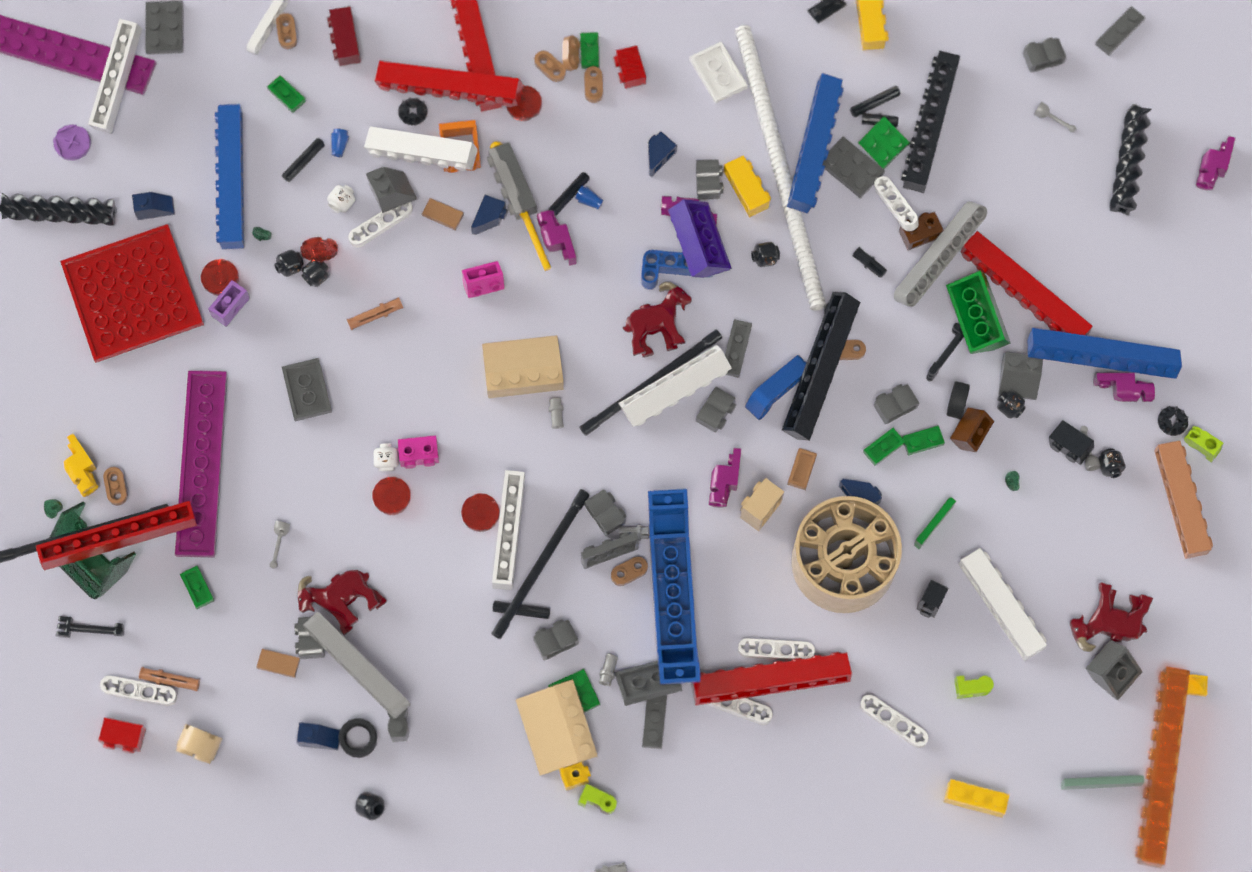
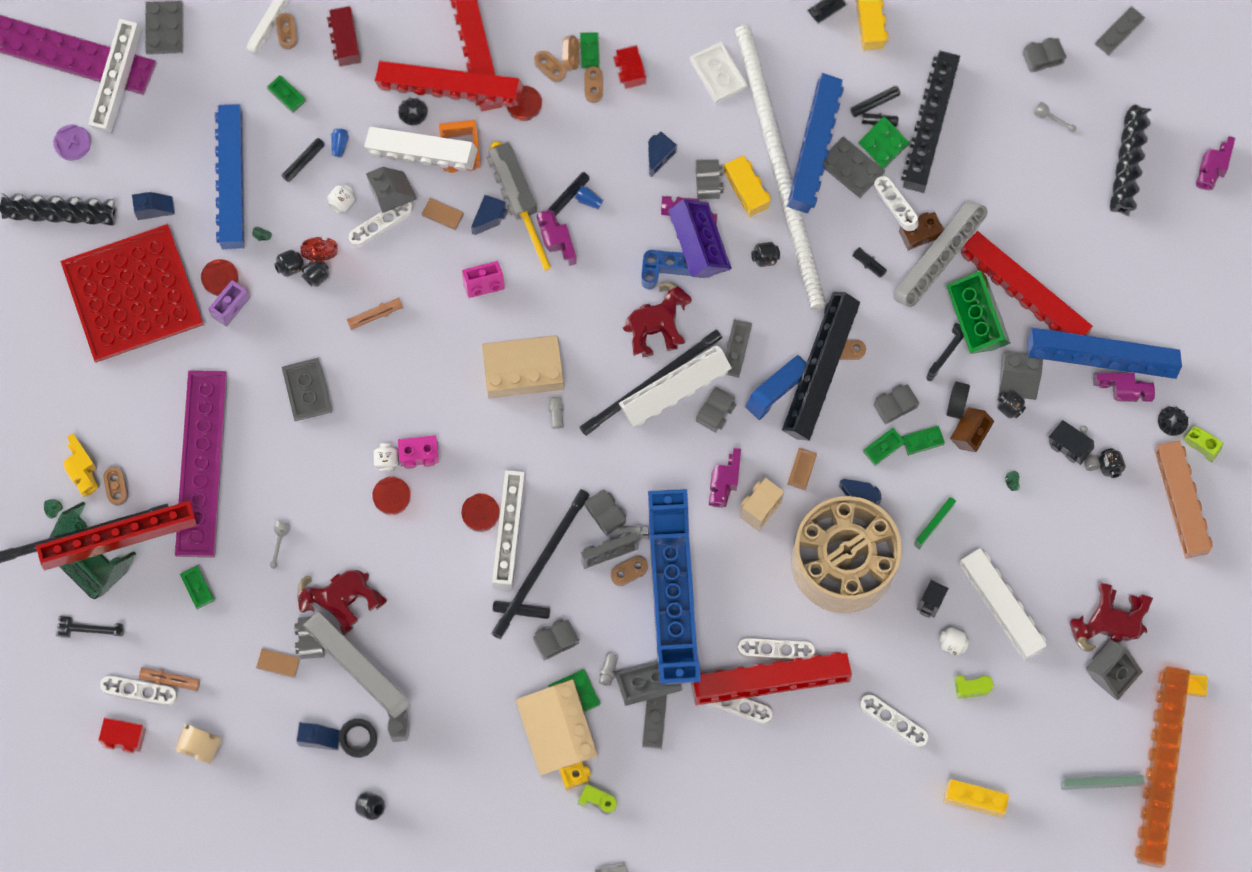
(953, 641): none -> white head

